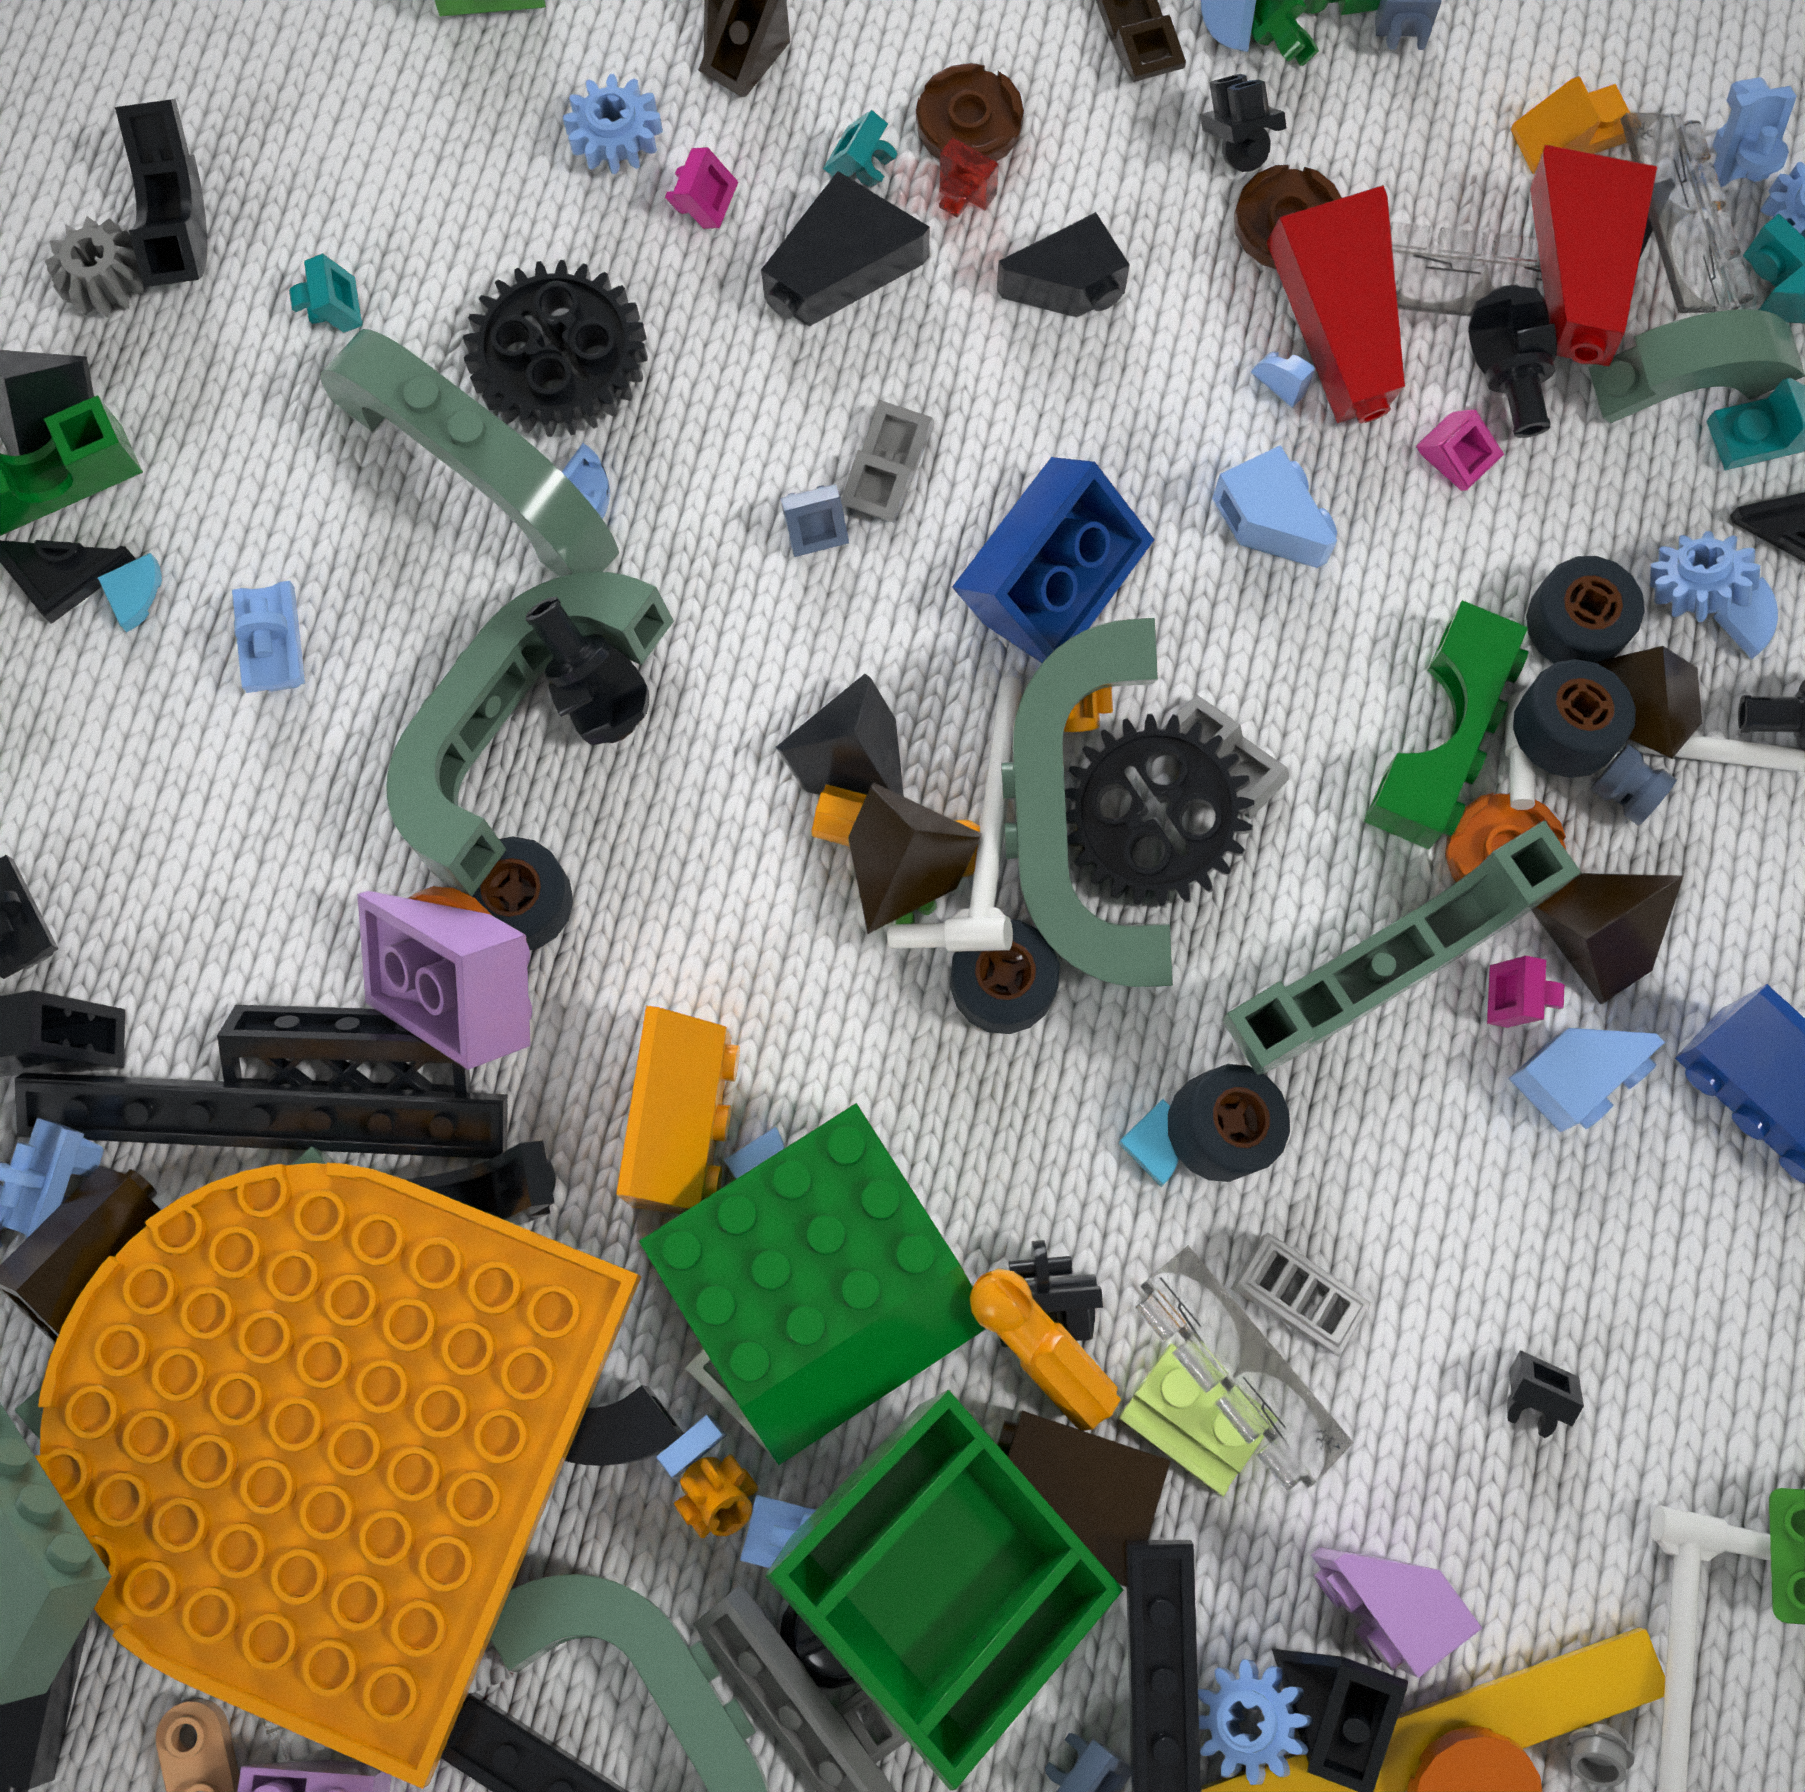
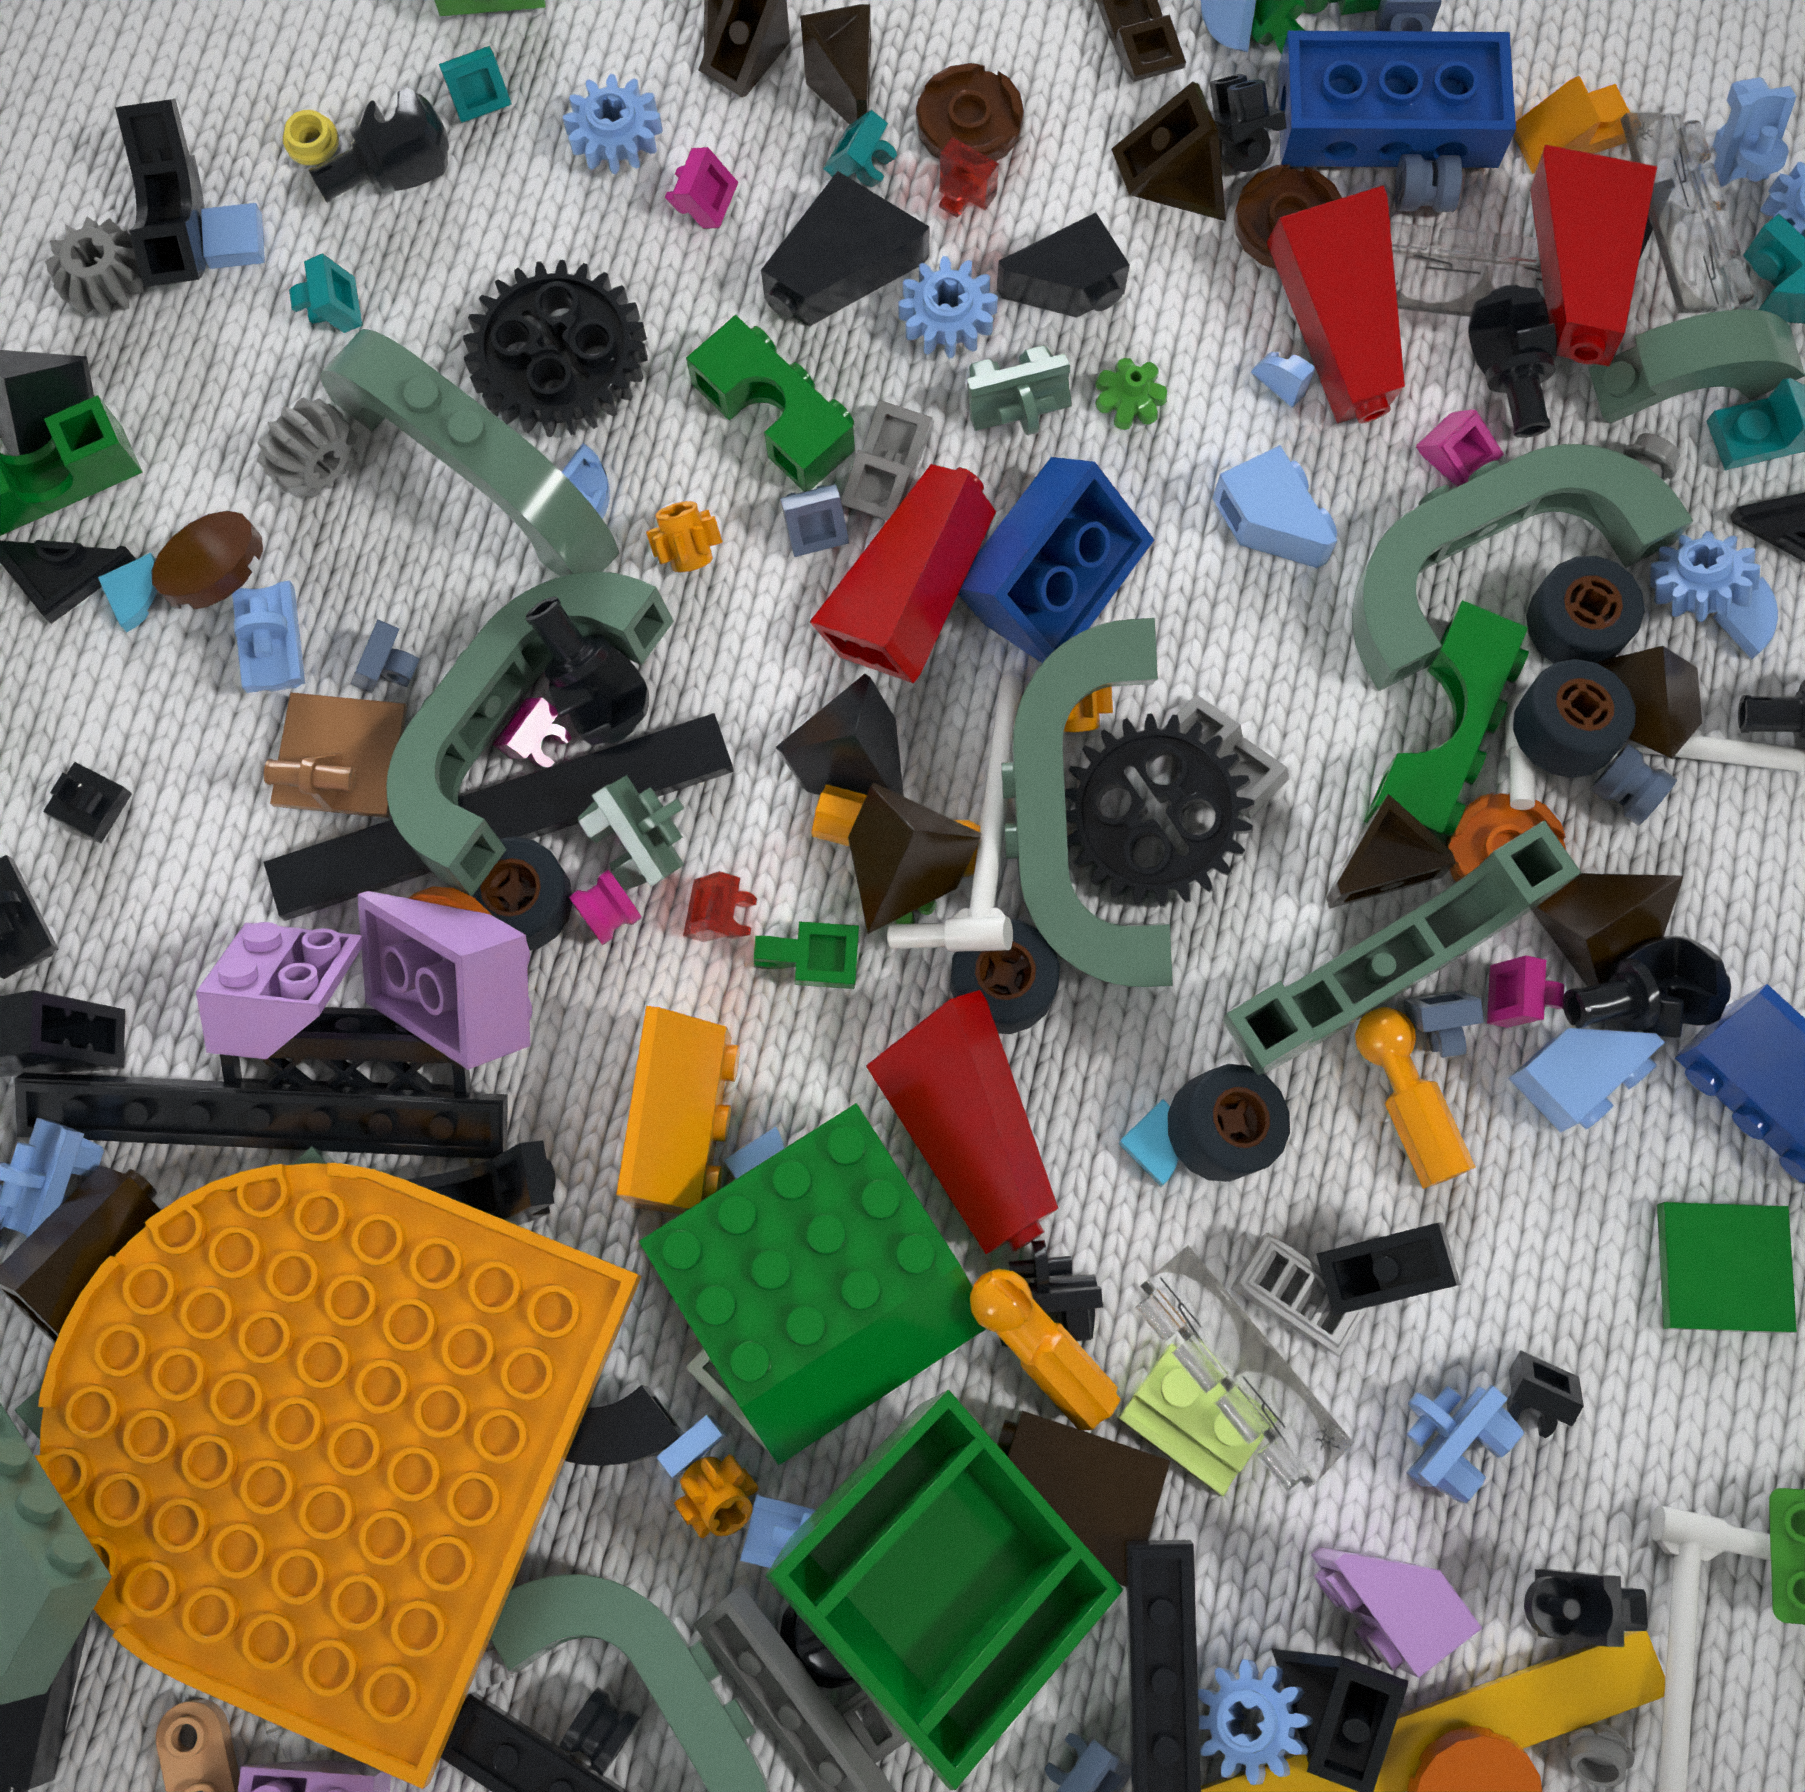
(87, 801): none -> black tile
(207, 560): none -> reddish brown tile
(232, 235): none -> light blue tile
(271, 986): none -> lavender slope
(306, 126): none -> light yellow plate
(307, 447): none -> light grey gear
(335, 754): none -> medium nougat plate
(383, 660): none -> sand blue tile
(392, 152): none -> black piece
(475, 84): none -> teal tile
(516, 808): none -> black tile
(527, 729): none -> tile
(599, 1731): none -> black wheel
(605, 907): none -> dark pink wheel
(641, 826): none -> sand green hips
(684, 536): none -> light orange gear
(713, 908): none -> clear red tile
(742, 369): none -> green arch
(822, 954): none -> green plate
(839, 58): none -> dark brown slope
(908, 576): none -> red slope
(947, 307): none -> light blue gear
(969, 1121): none -> red slope
(1019, 391): none -> sand green hips
(1130, 393): none -> bright green plant
(1176, 157): none -> dark brown slope
(1388, 1269): none -> black slope
(1390, 856): none -> dark brown slope
(1395, 94): none -> blue brick
(1416, 1104): none -> light orange piece
(1428, 183): none -> sand blue wheel
(1443, 1019): none -> sand blue tile
(1478, 1418): none -> light blue hips
(1584, 1607): none -> black hips
(1589, 481): none -> sand green arch
(1655, 454): none -> light grey plate
(1656, 989): none -> black piece
(1726, 1267): none -> green tile

